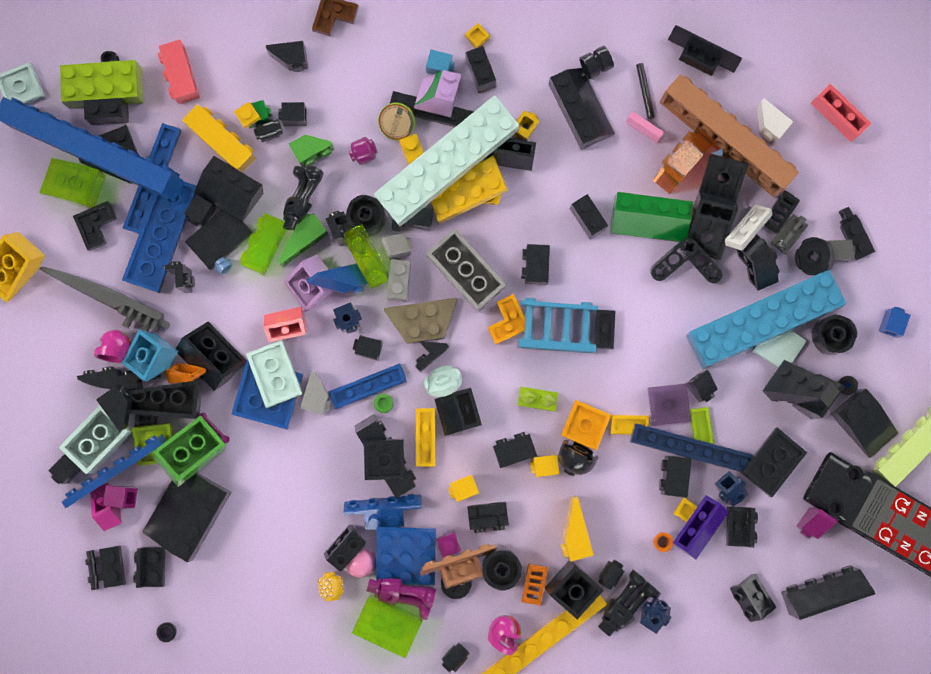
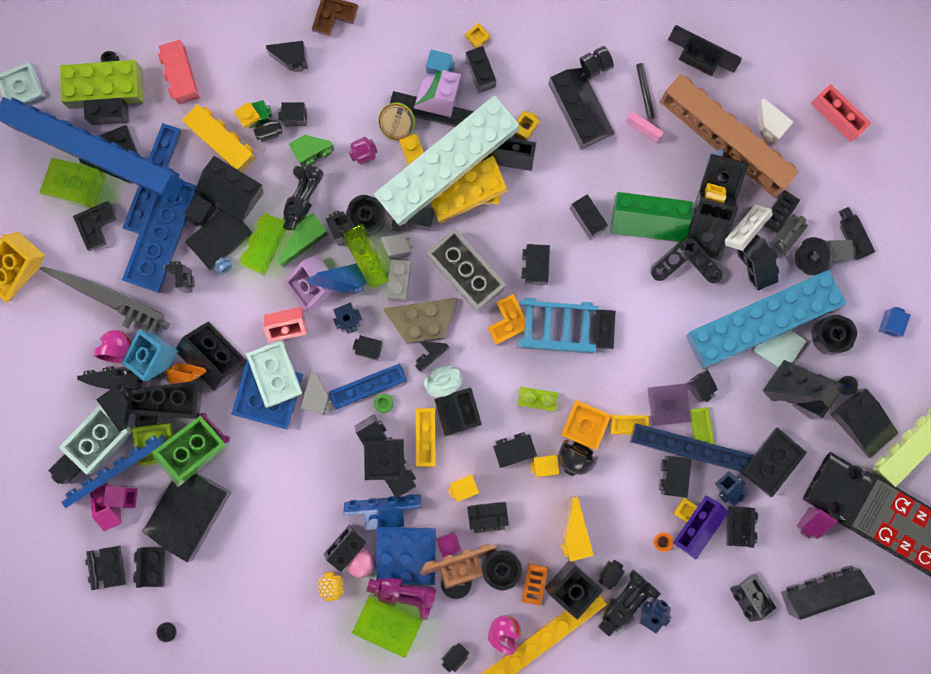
(683, 159): clear orange wedge -> none
(715, 192): none -> yellow tile

